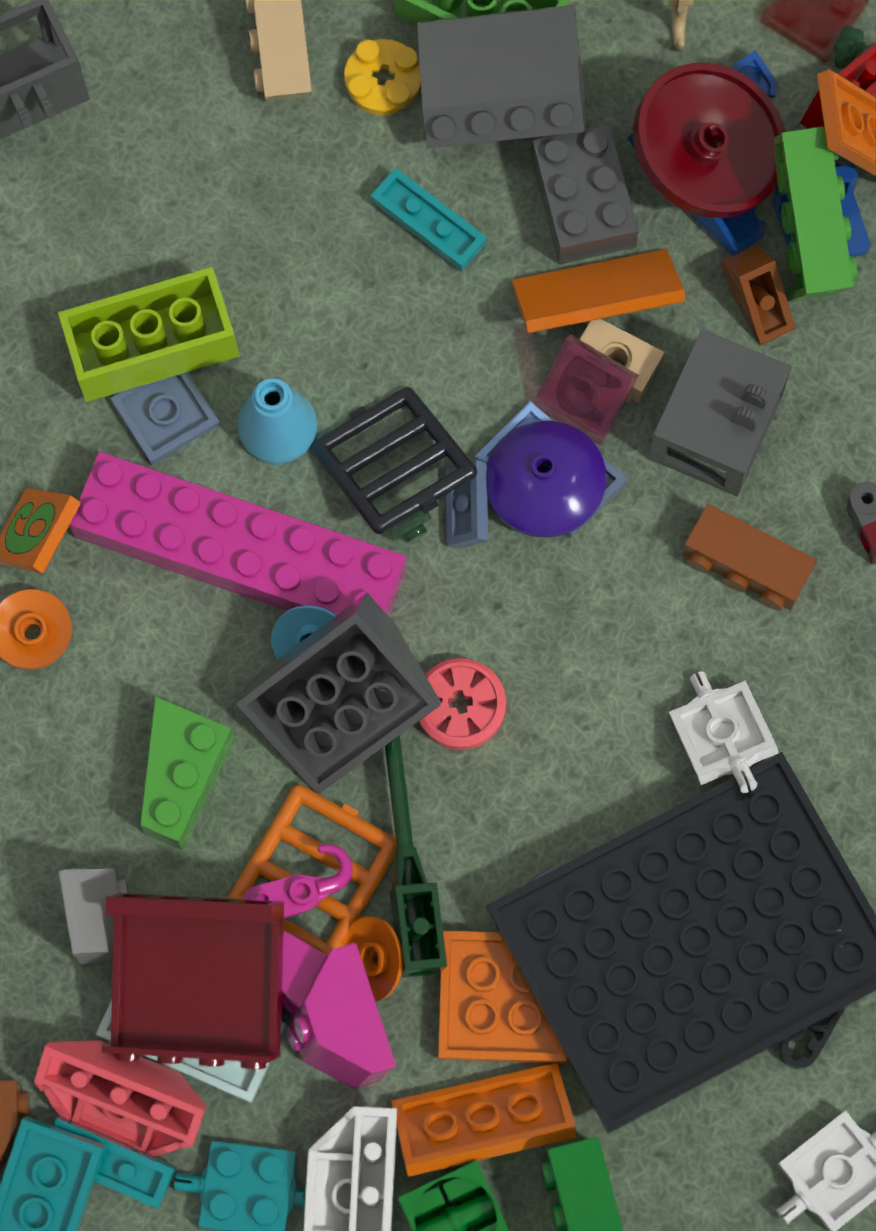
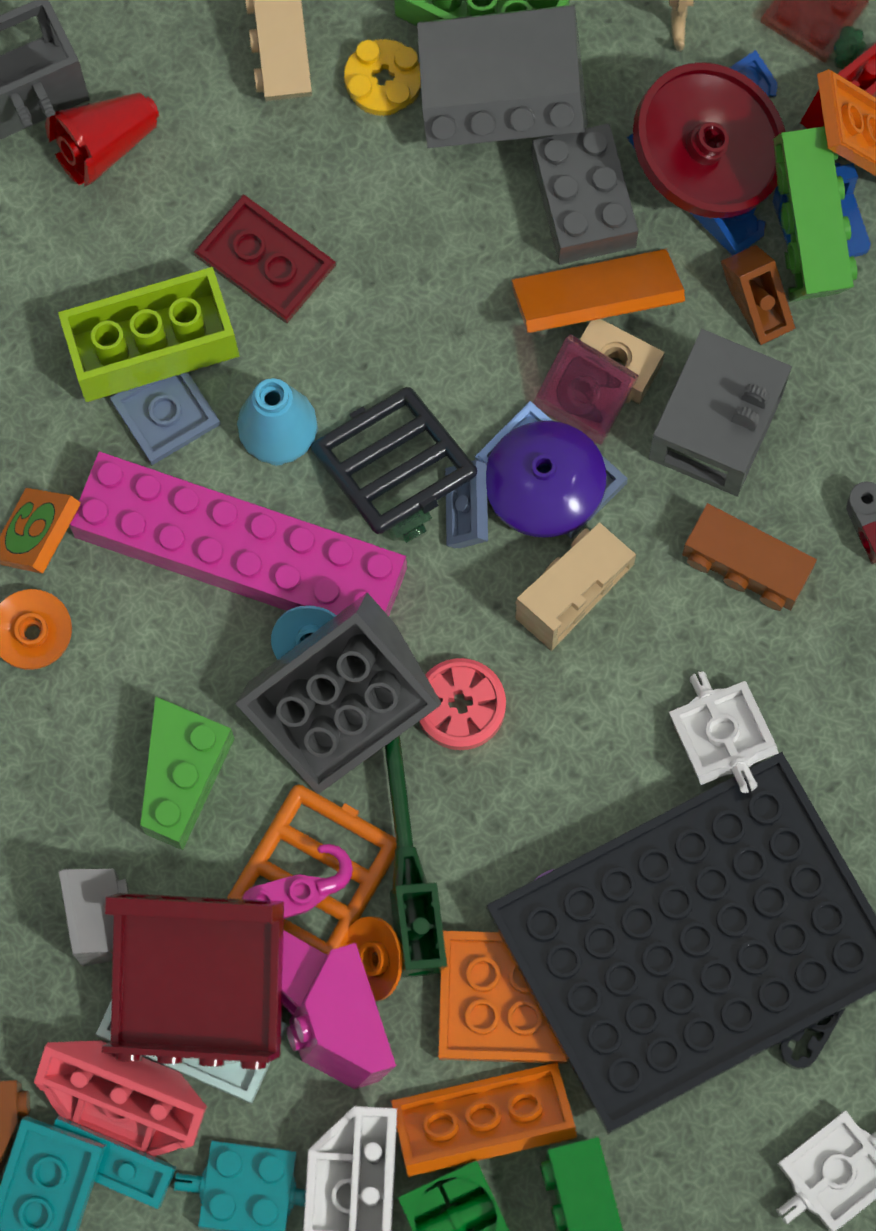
(100, 134): none -> red cone
(265, 258): none -> dark red tile
(428, 219): teal plate -> none
(573, 585): none -> tan wedge

